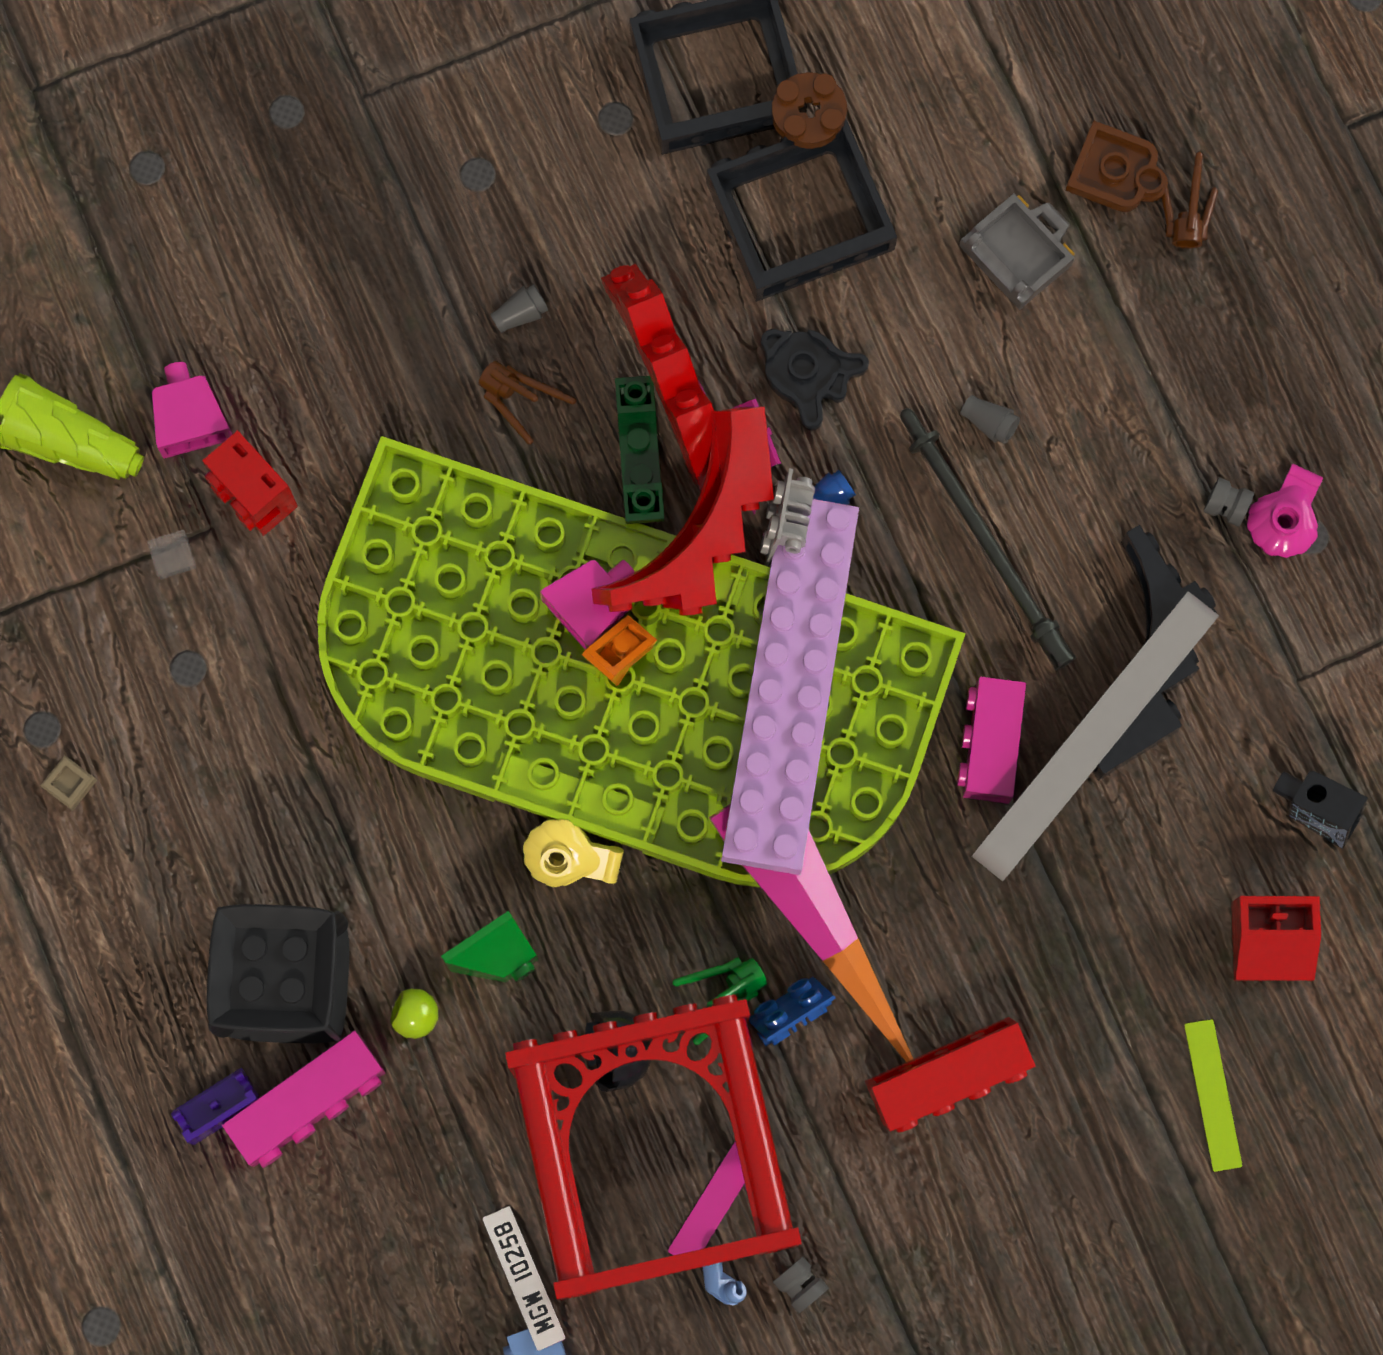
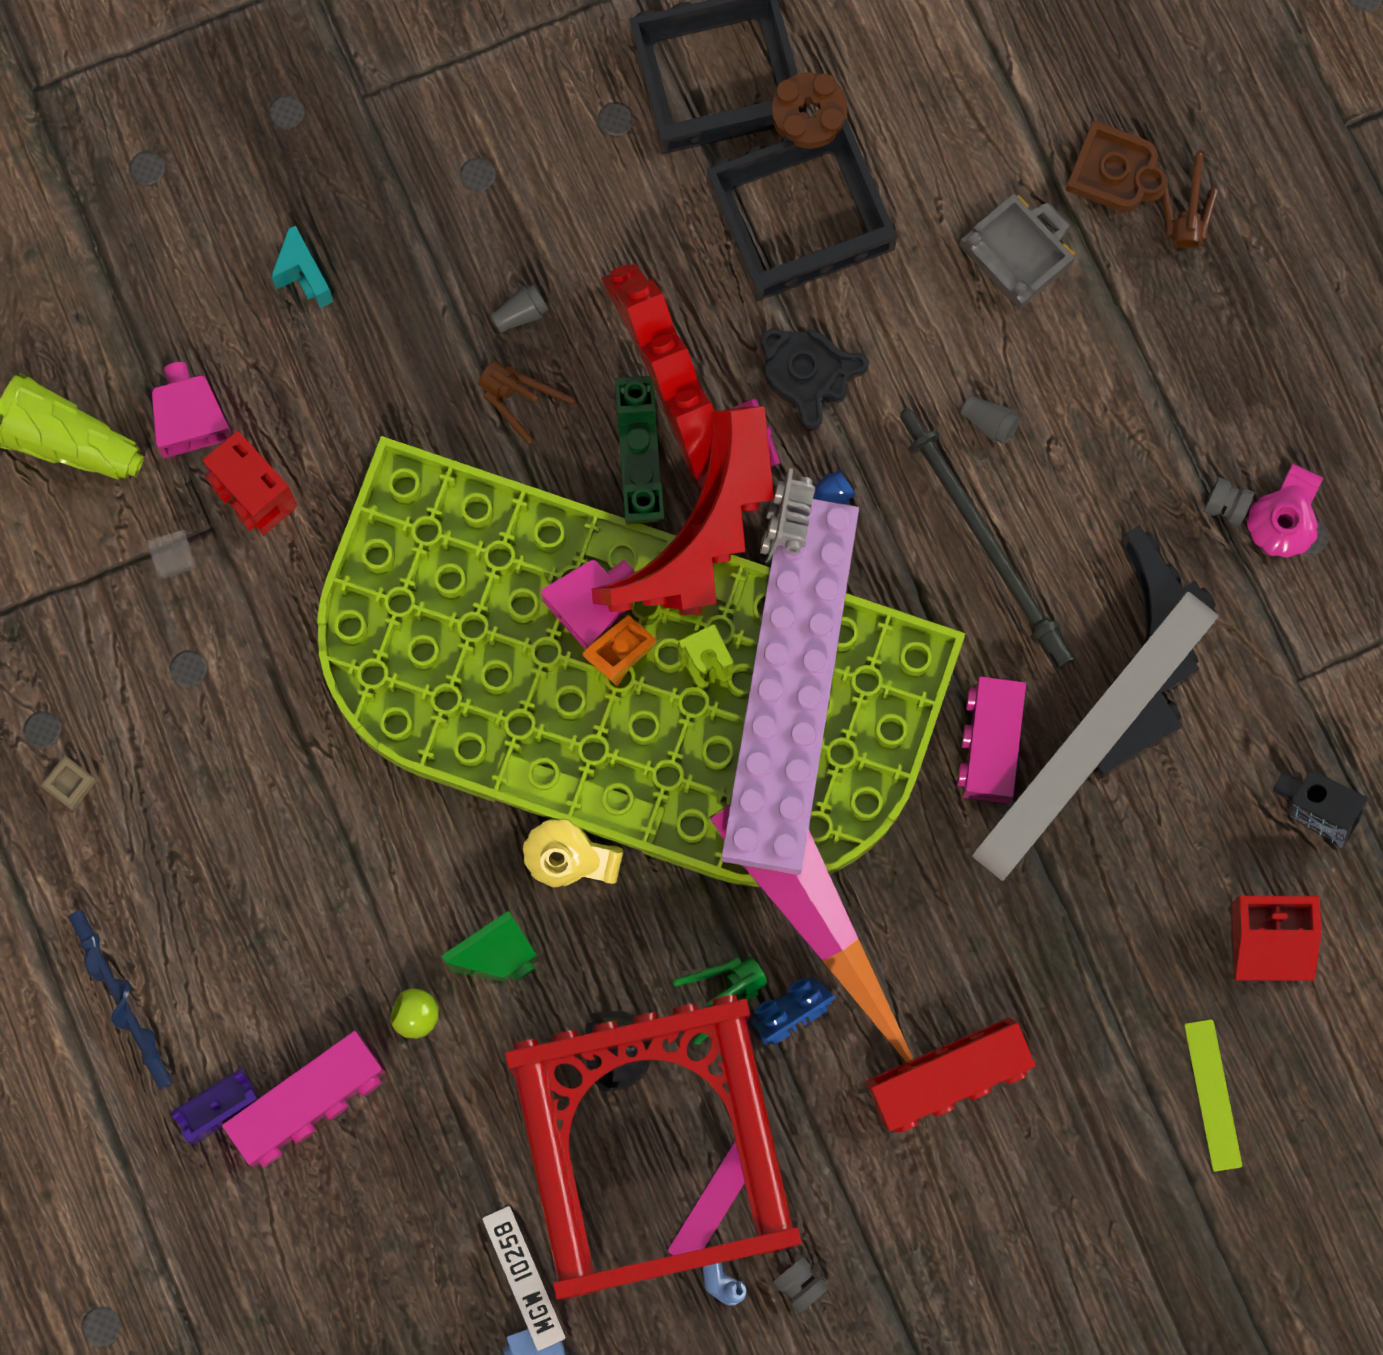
(119, 988): none -> dark blue piece
(278, 973): black piece -> none
(297, 264): none -> teal slope
(705, 651): none -> lime hinge

